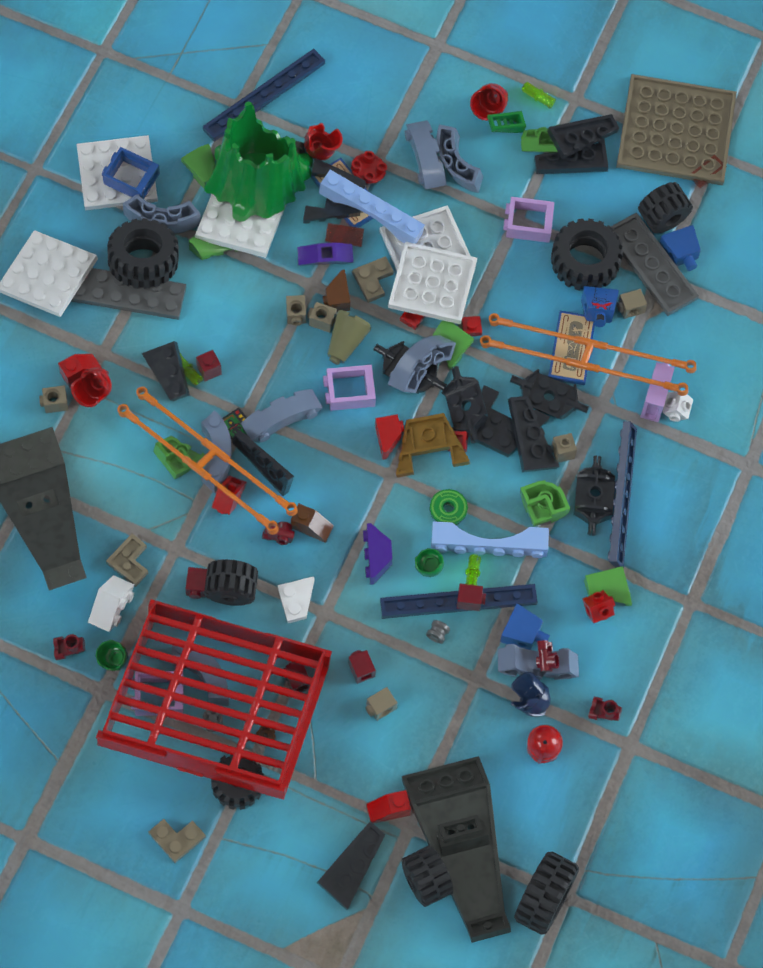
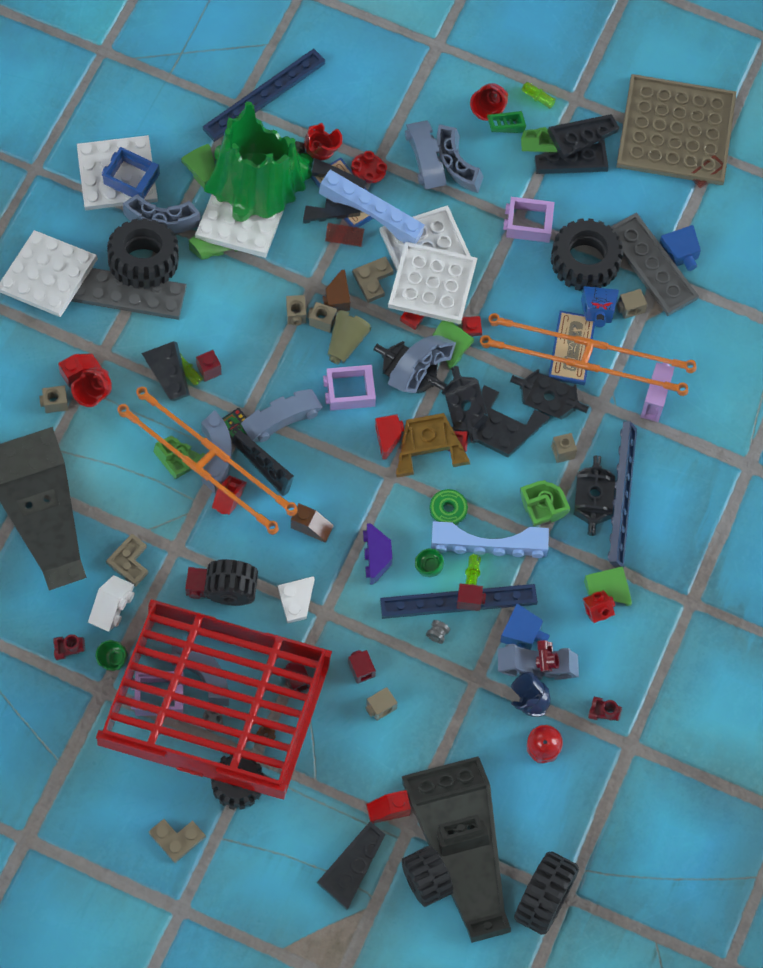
(283, 536): dark red plate -> none
(325, 254): dark purple slope -> none
(530, 440): black wing -> none
(665, 207): black wheel -> none
(677, 406): white brick -> none

